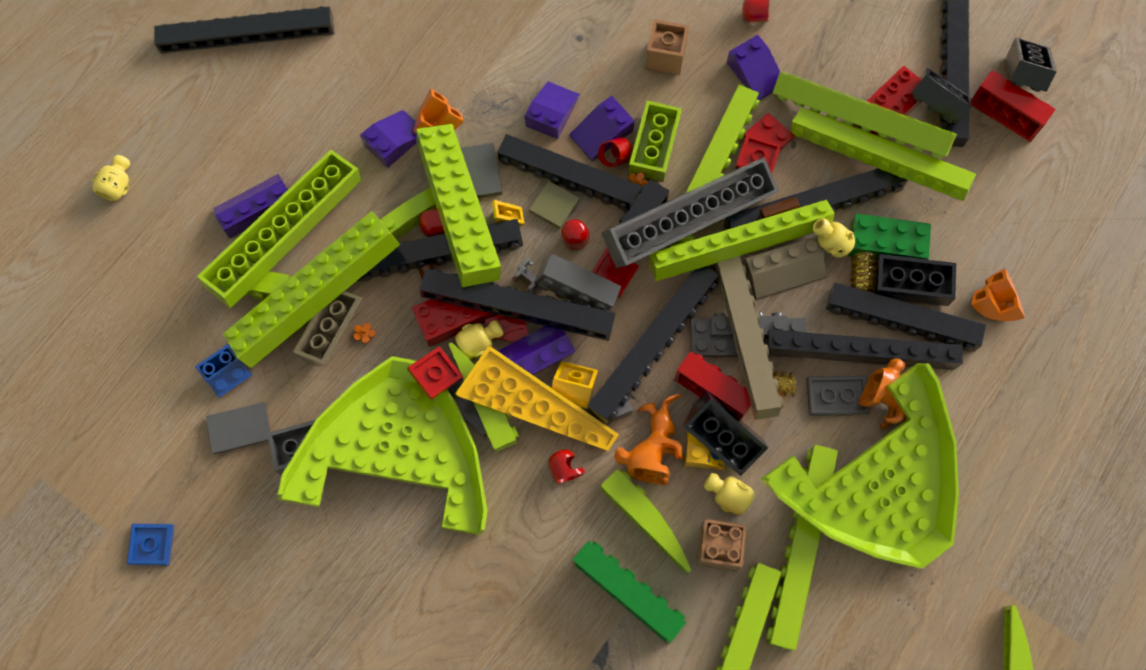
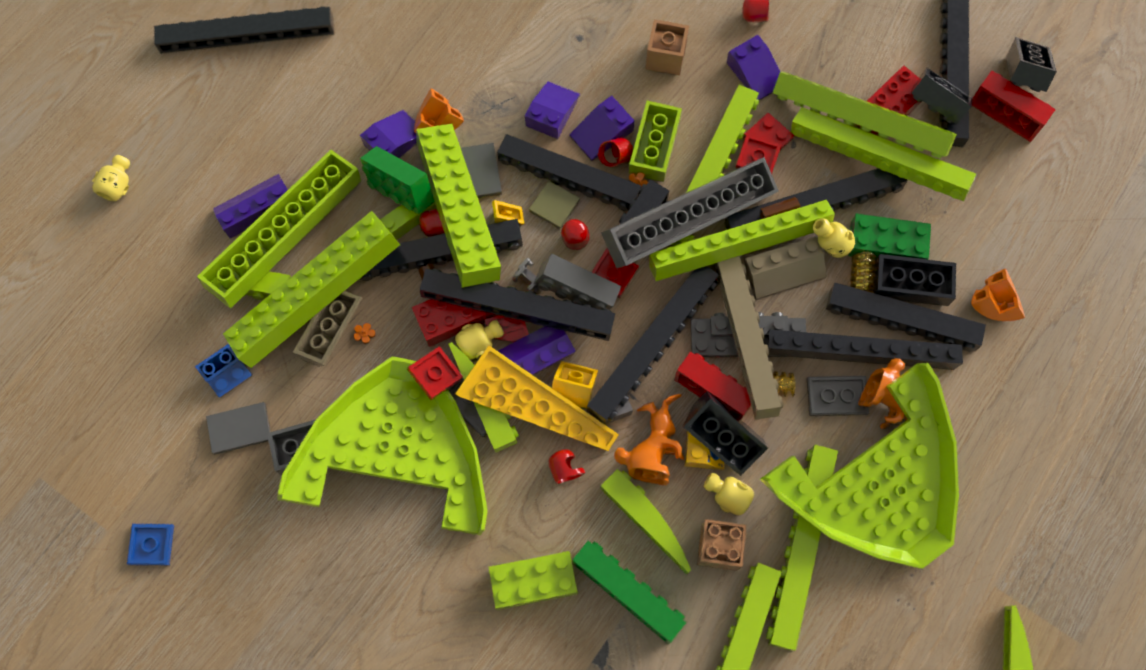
(397, 180): none -> green brick
(533, 580): none -> lime brick

